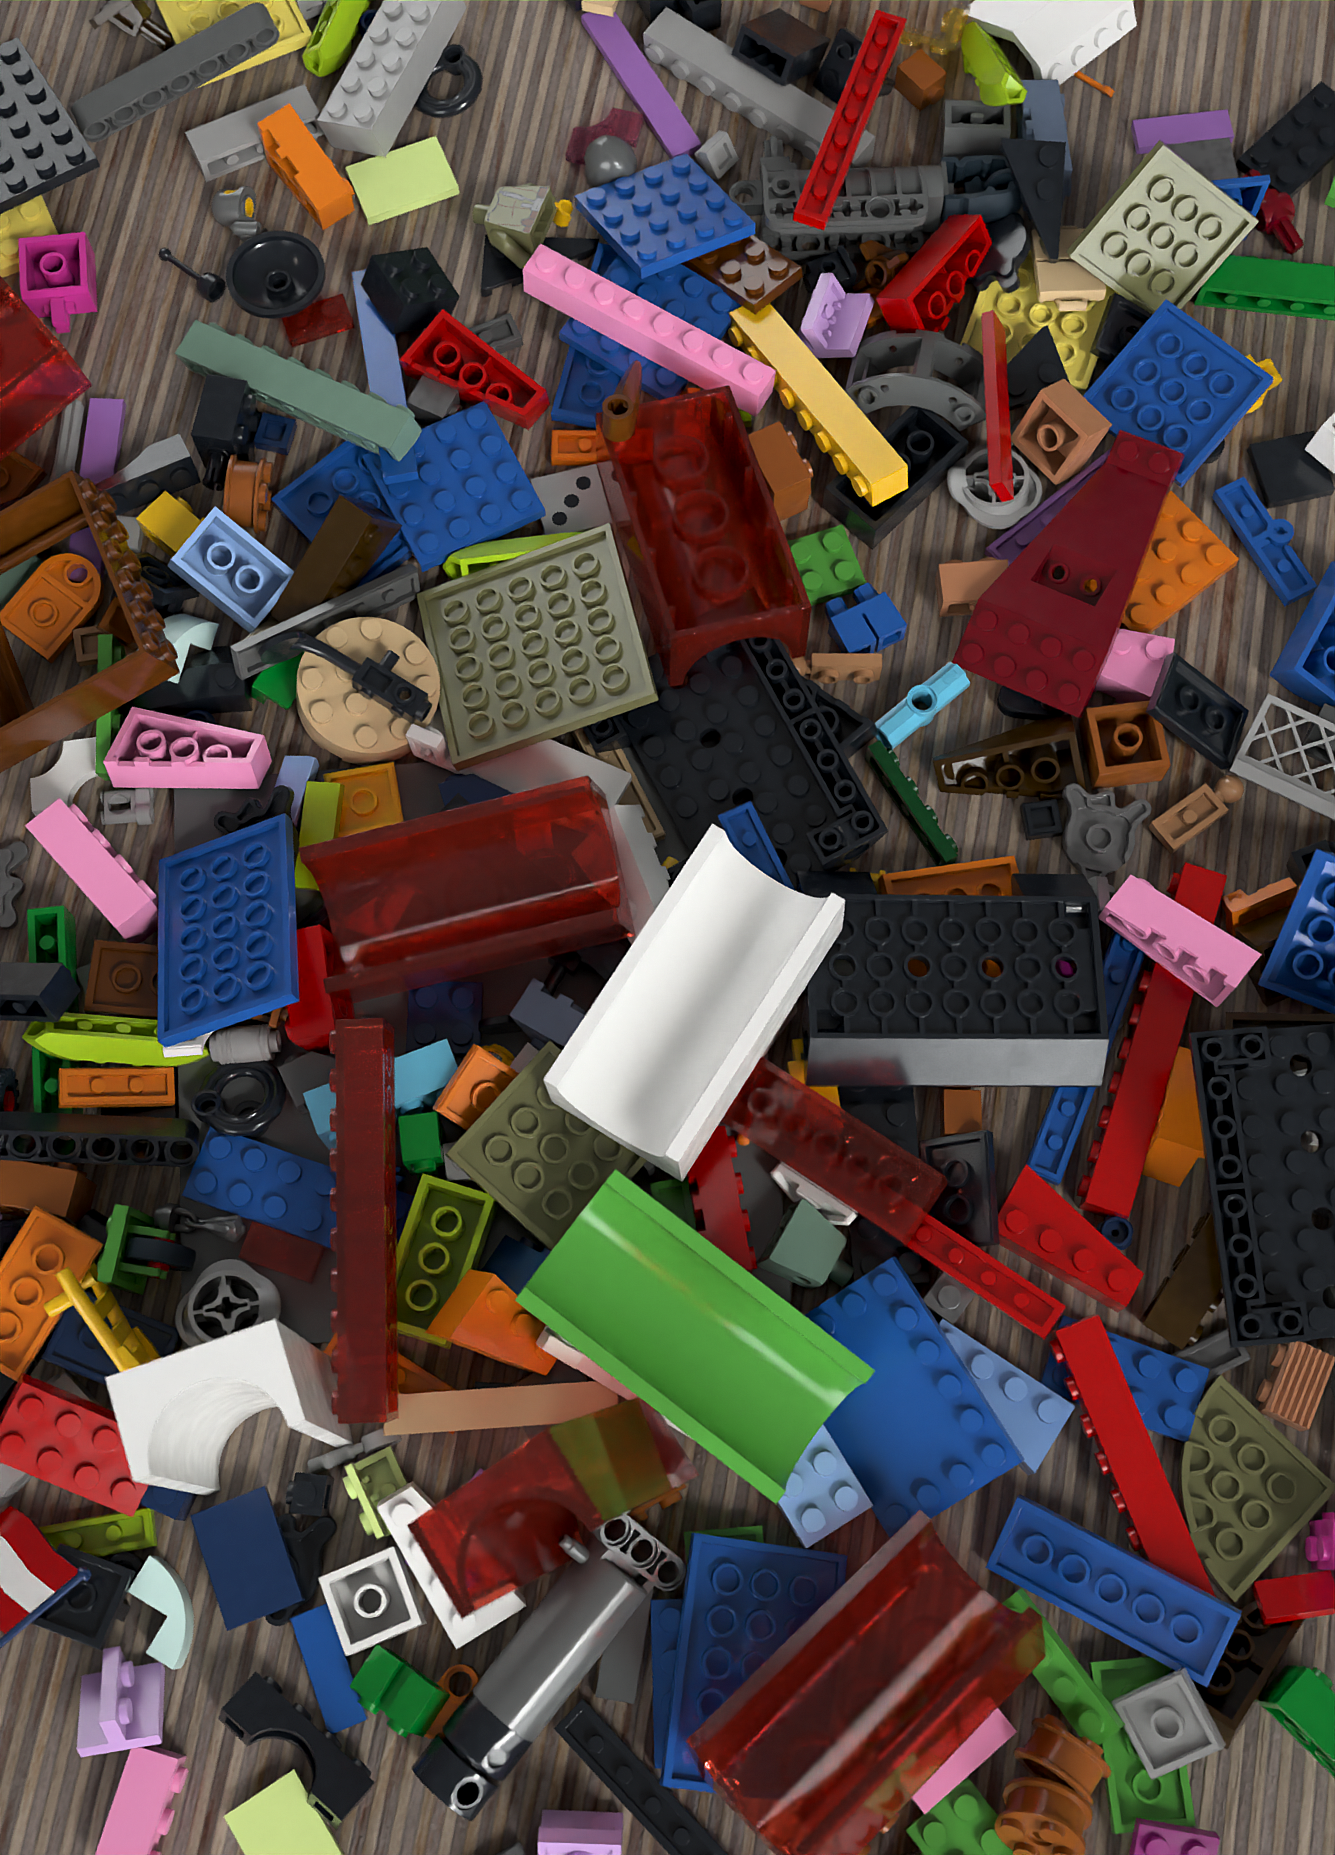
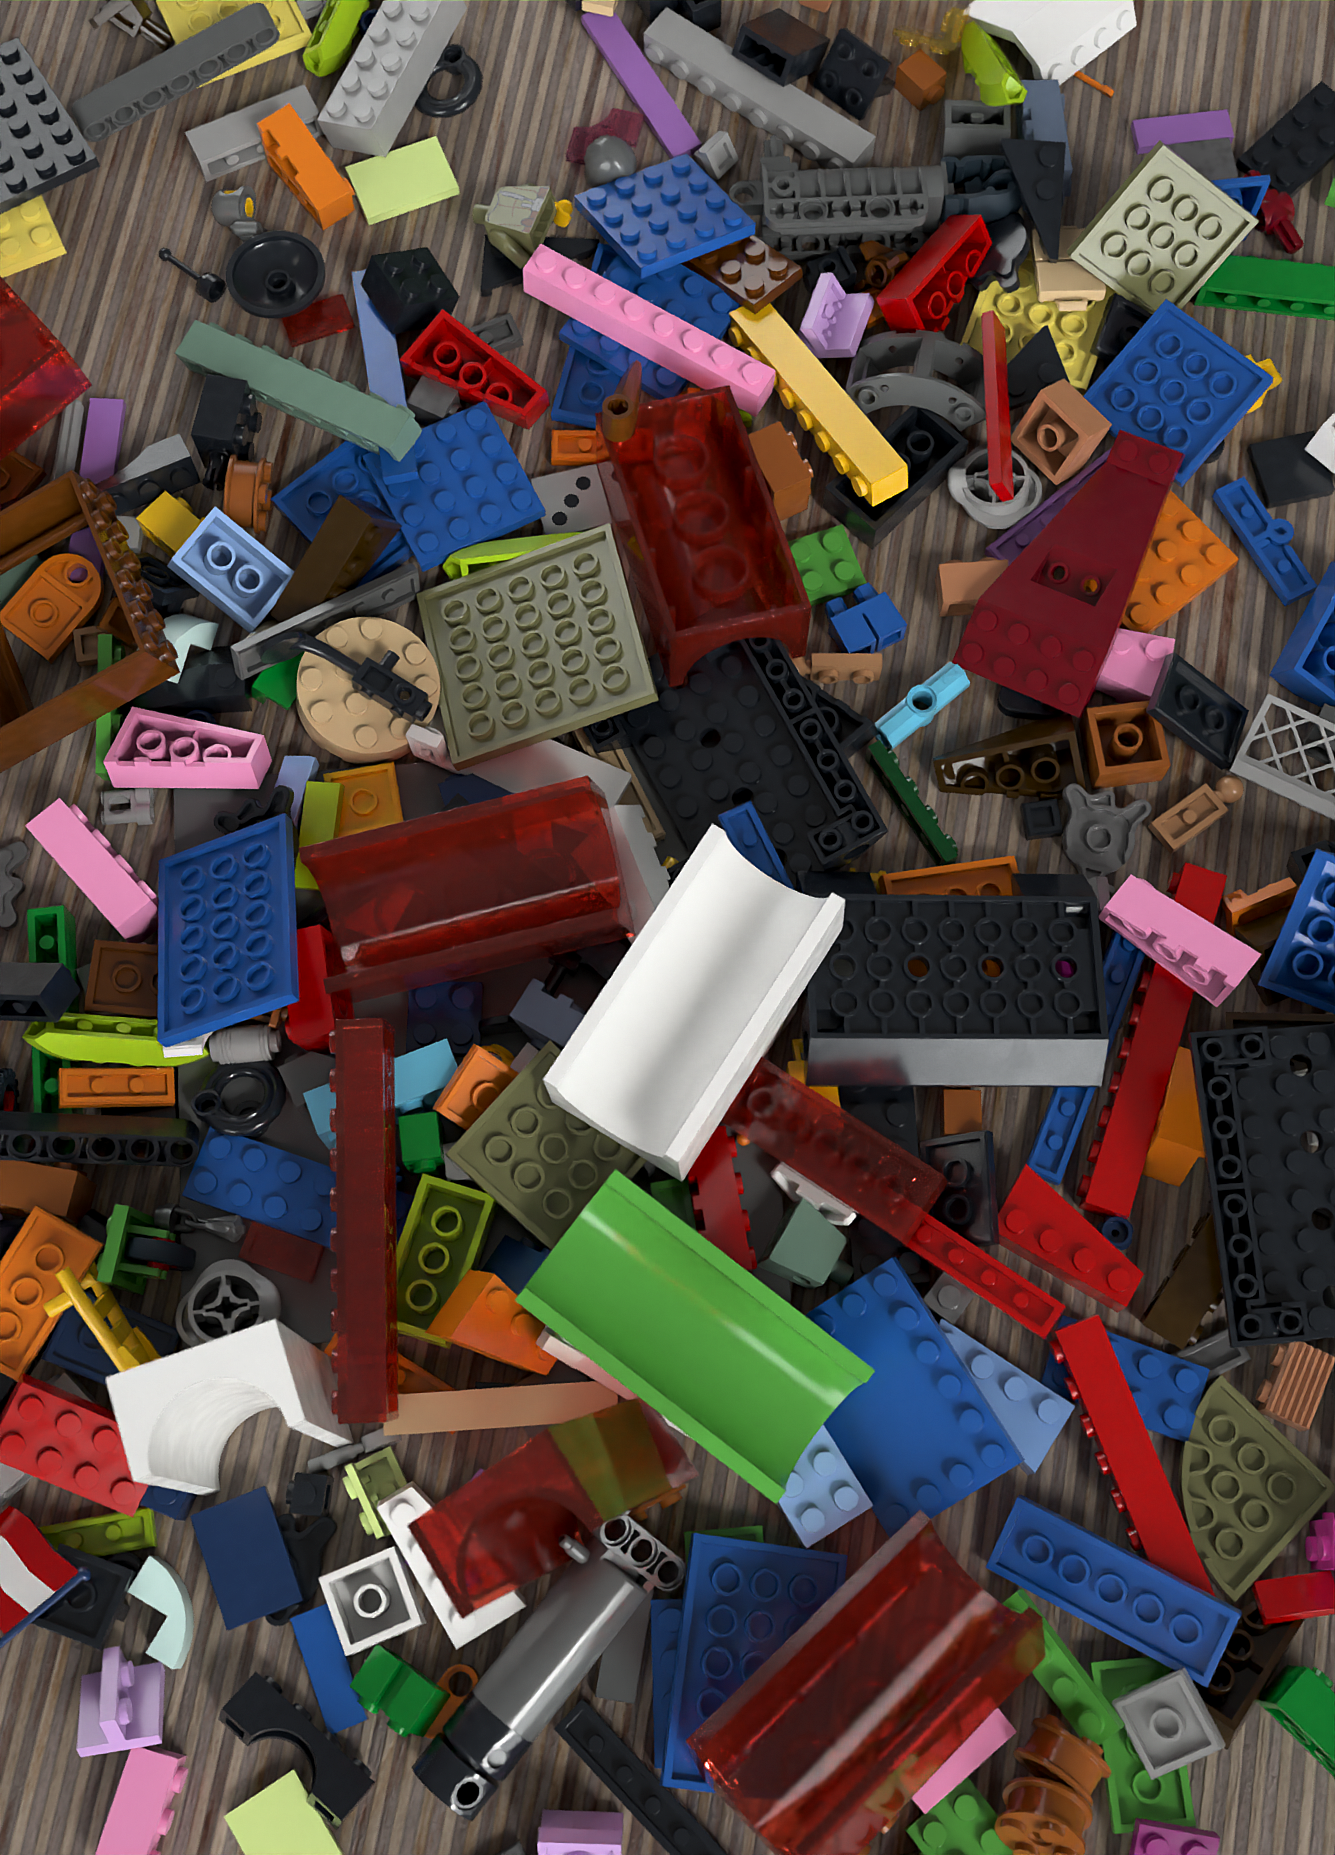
(58, 277): dark pink hinge -> none
(71, 771): white tile -> none
(275, 433): dark blue plate -> none
(849, 120): red plate -> none

